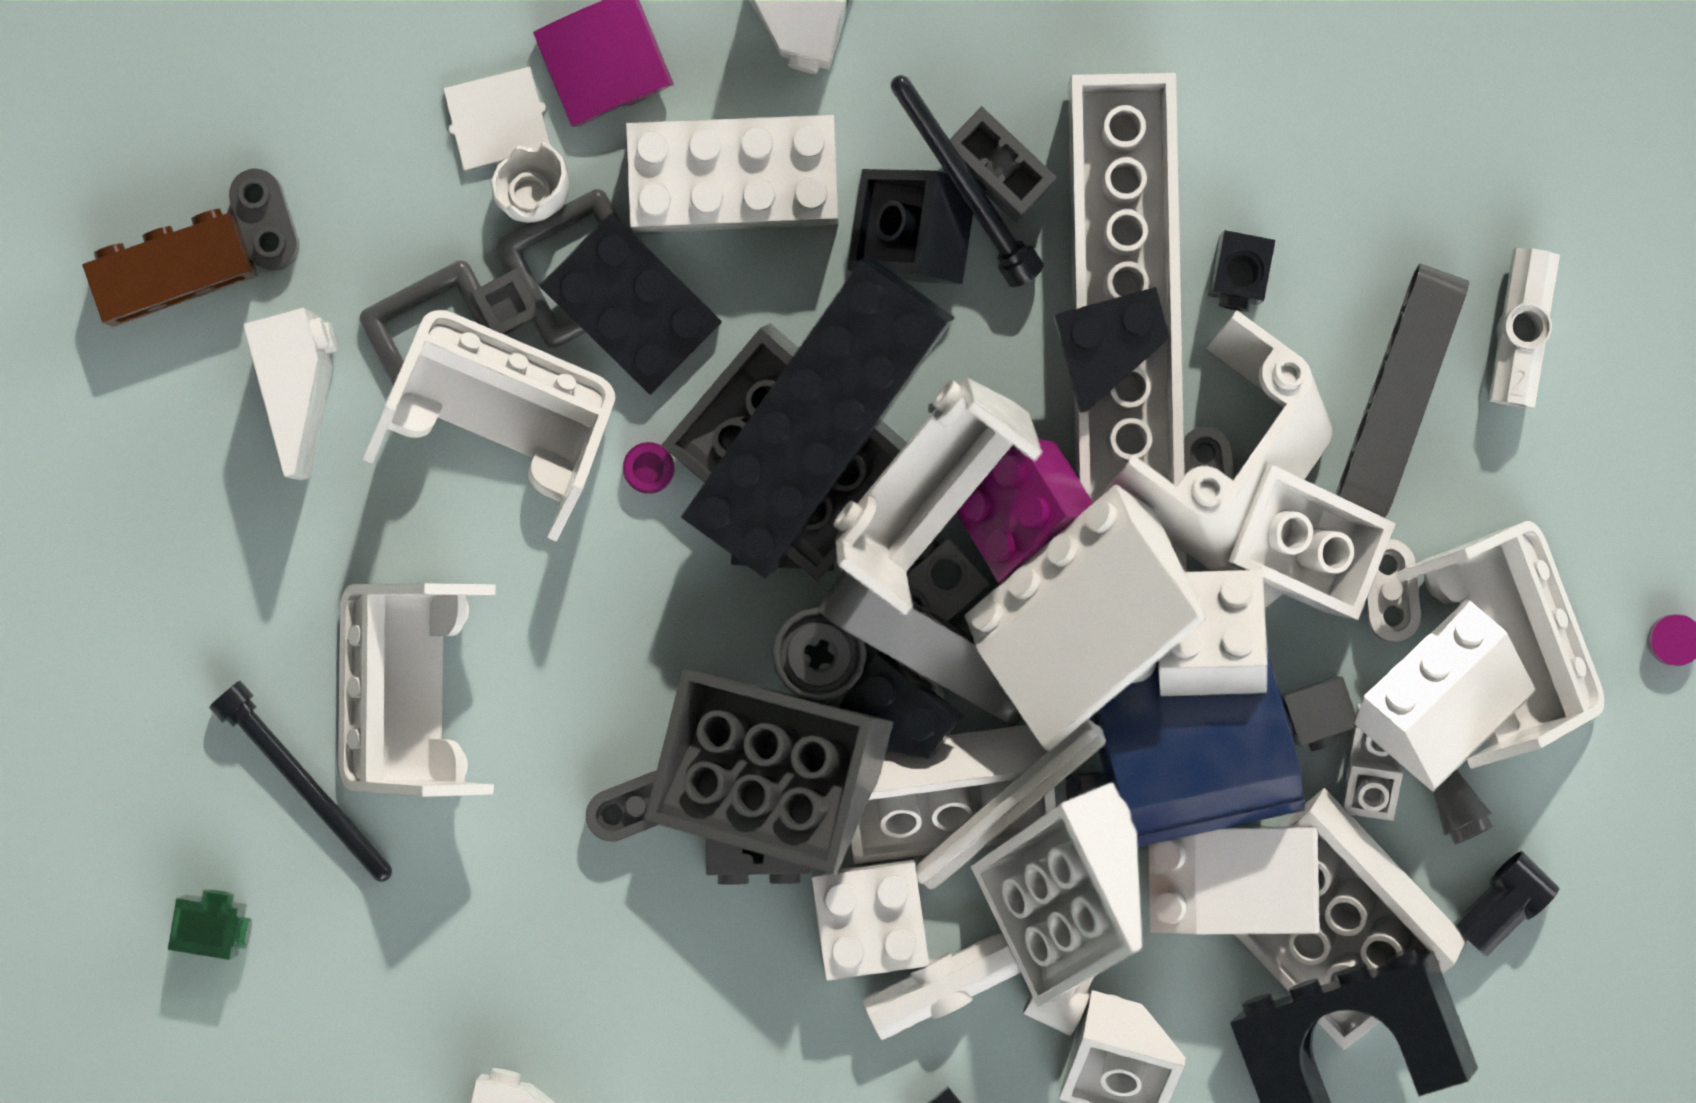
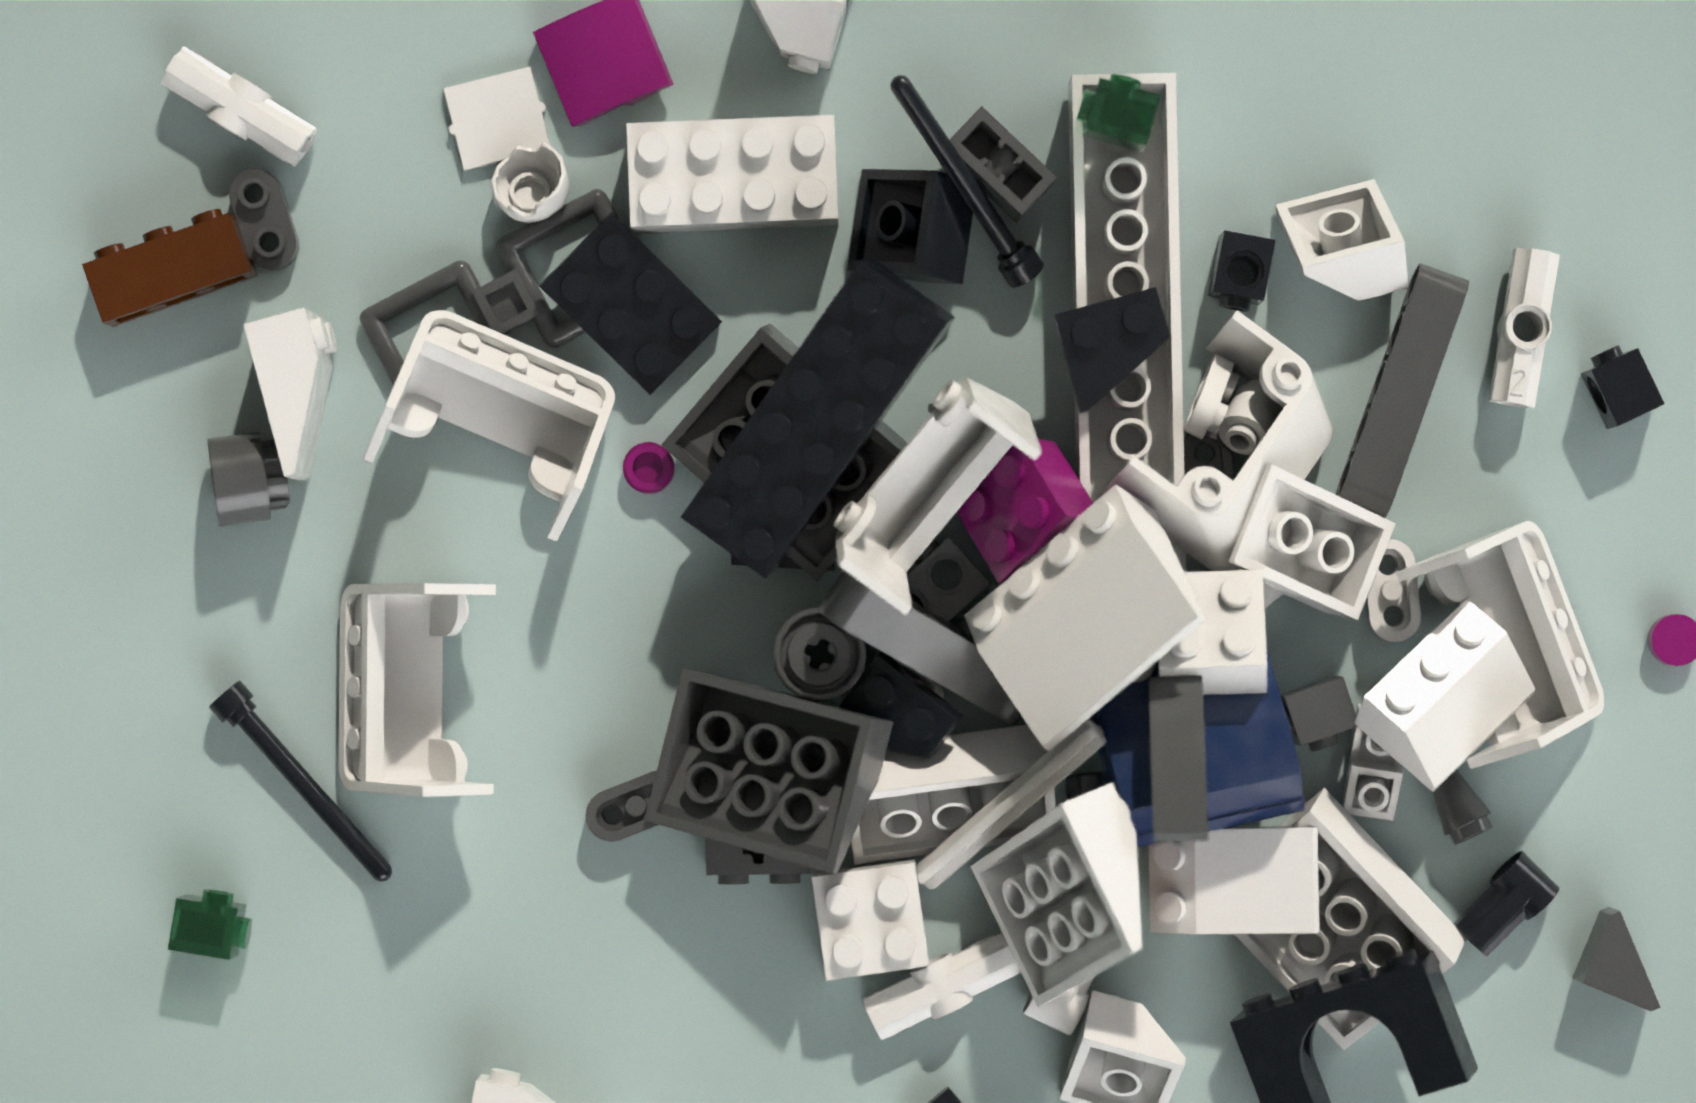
(239, 106): none -> white piece
(246, 478): none -> dark grey piece
(1119, 112): none -> clear green brick
(1178, 759): none -> dark grey slope
(1215, 387): none -> white plate
(1248, 418): none -> white brick
(1347, 240): none -> white slope
(1613, 962): none -> dark grey slope
(1621, 386): none -> black brick

